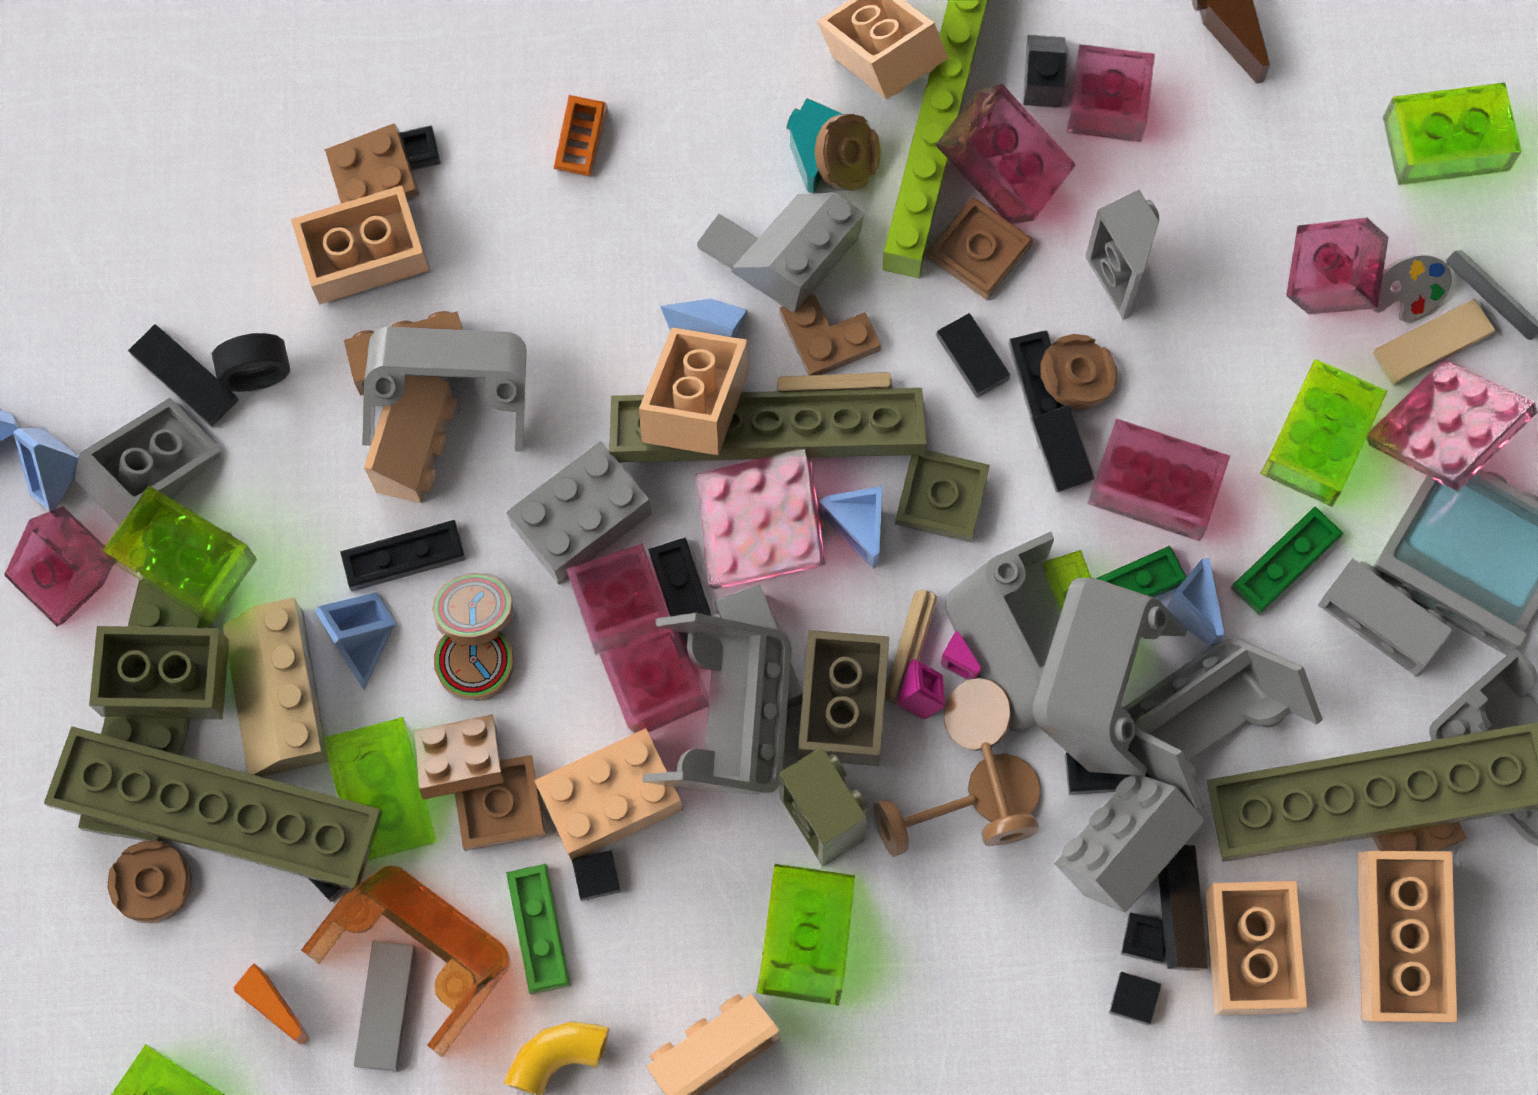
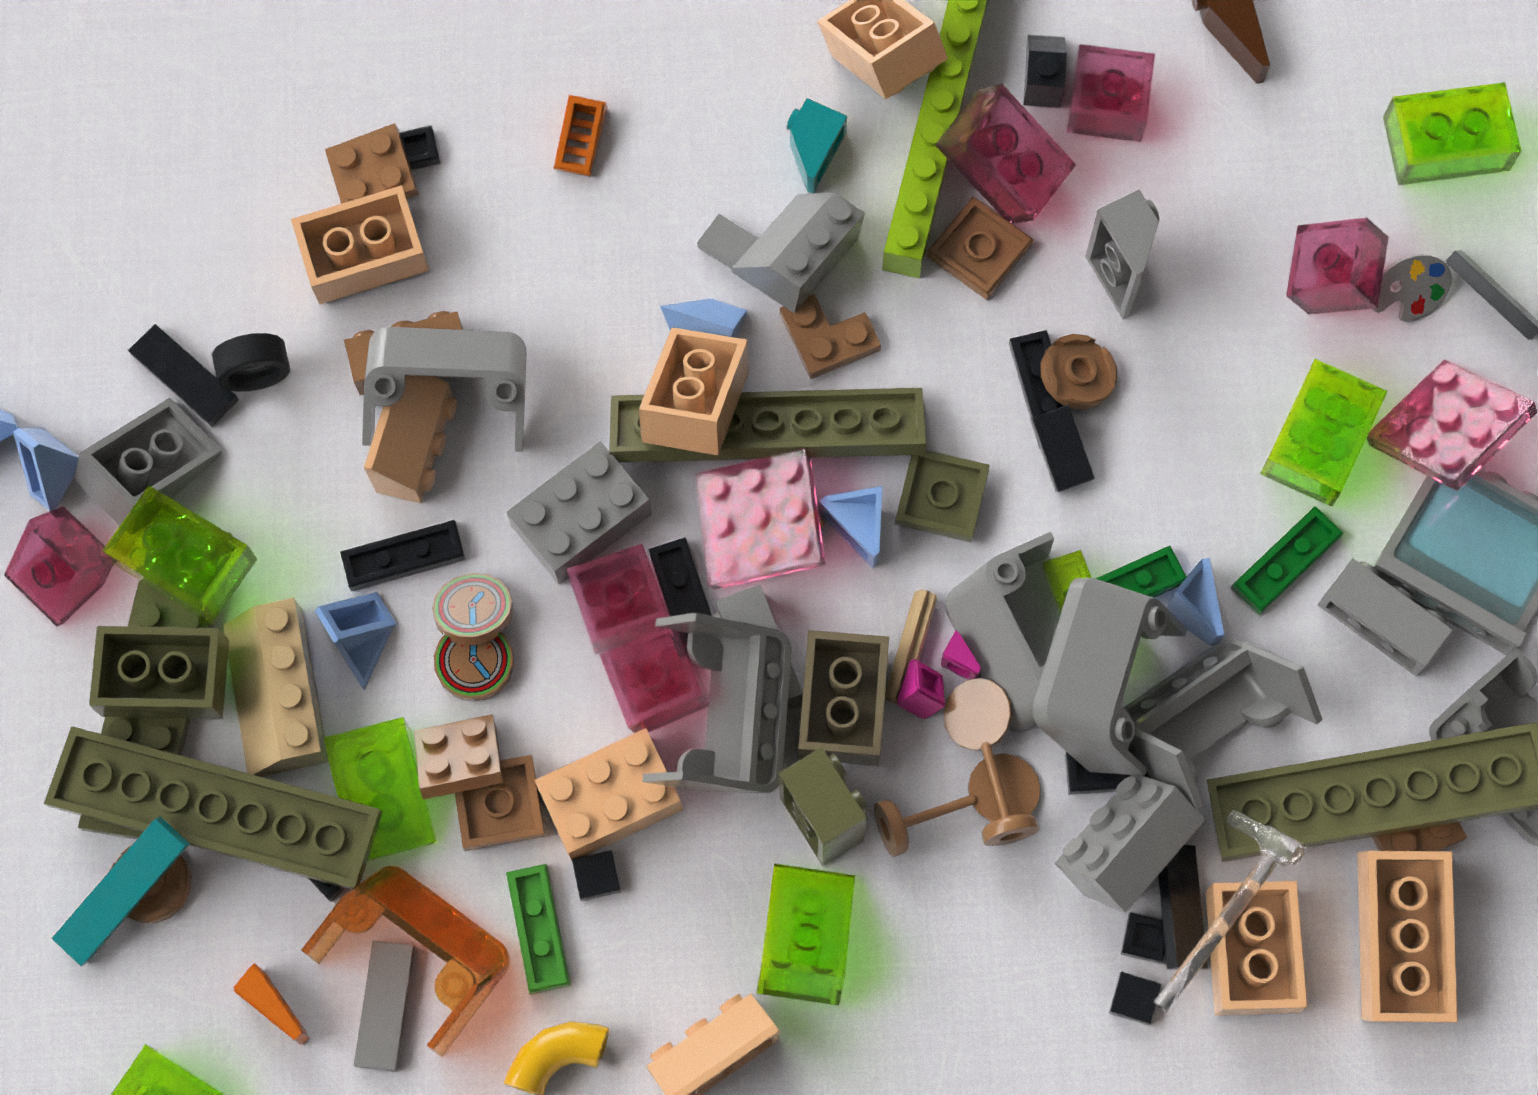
(120, 891): none -> teal tile
(847, 152): medium nougat tile -> none
(877, 380): tan axle -> none
(973, 355): black tile -> none
(1158, 479): clear pink brick -> none
(1276, 849): none -> clear bar
(1433, 341): tan tile -> none

